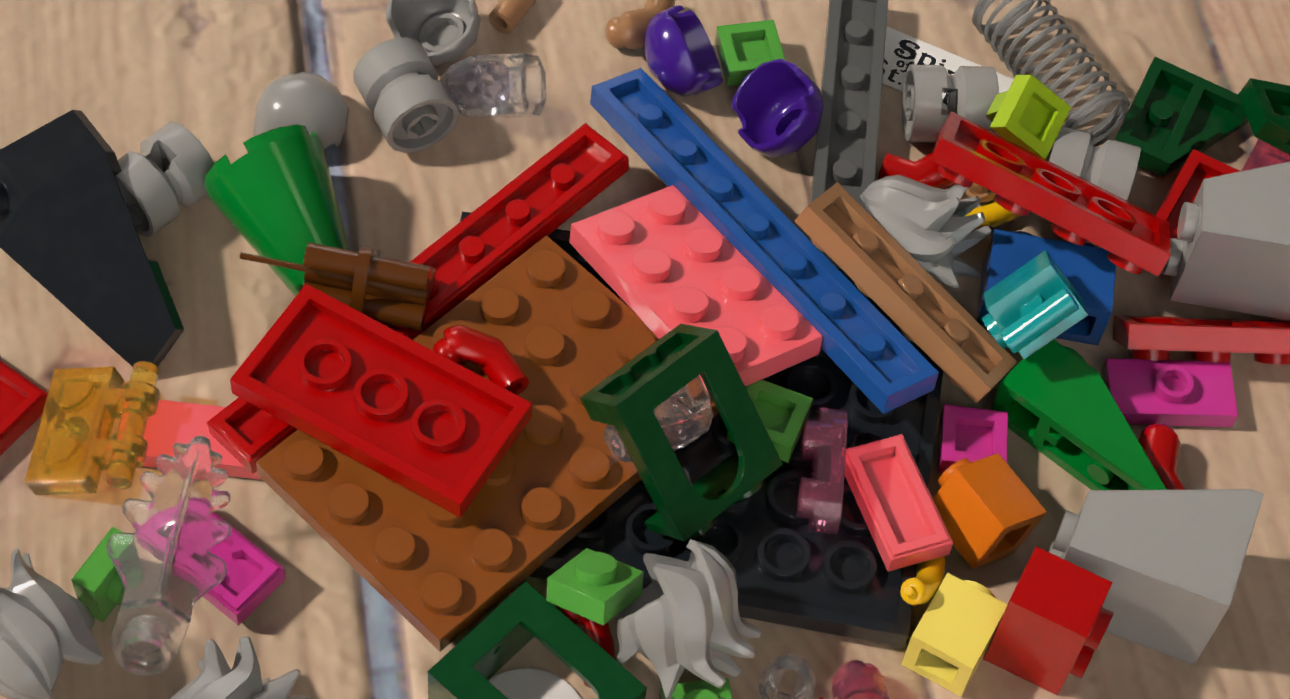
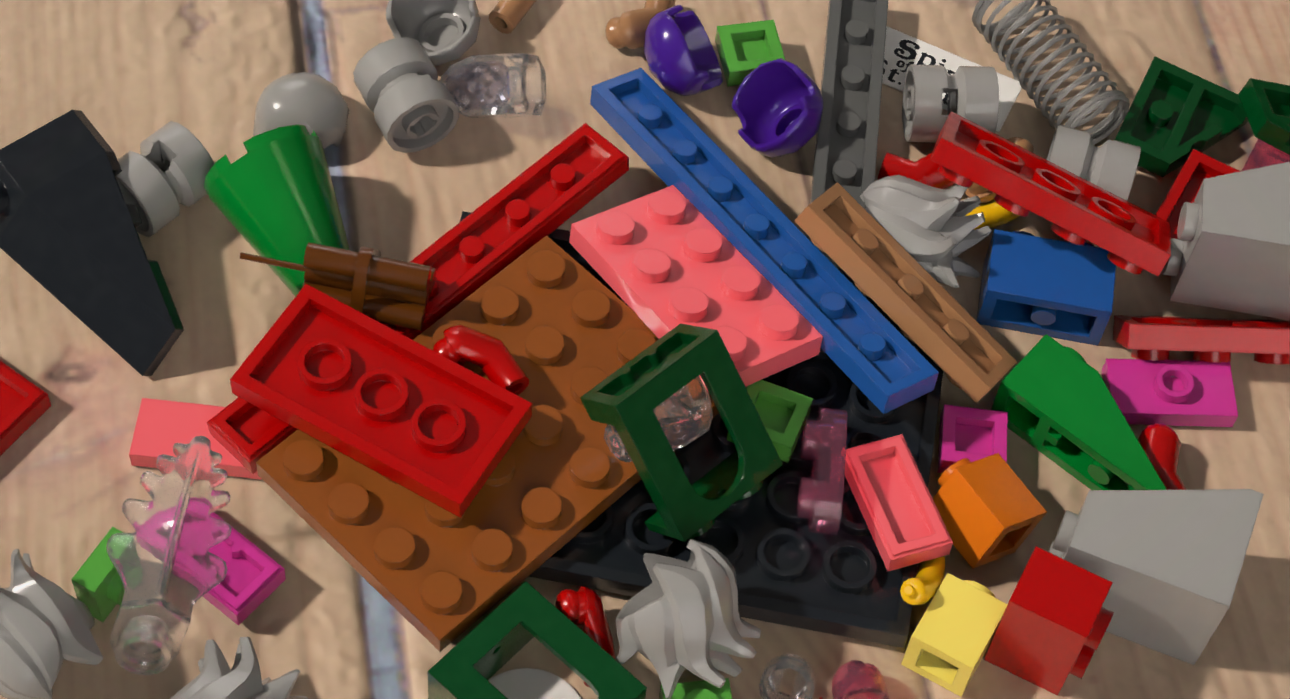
(77, 427): clear yellow plate -> none
(594, 586): bright green plate -> none
(1028, 115): lime tile -> none
(1032, 306): teal brick -> none

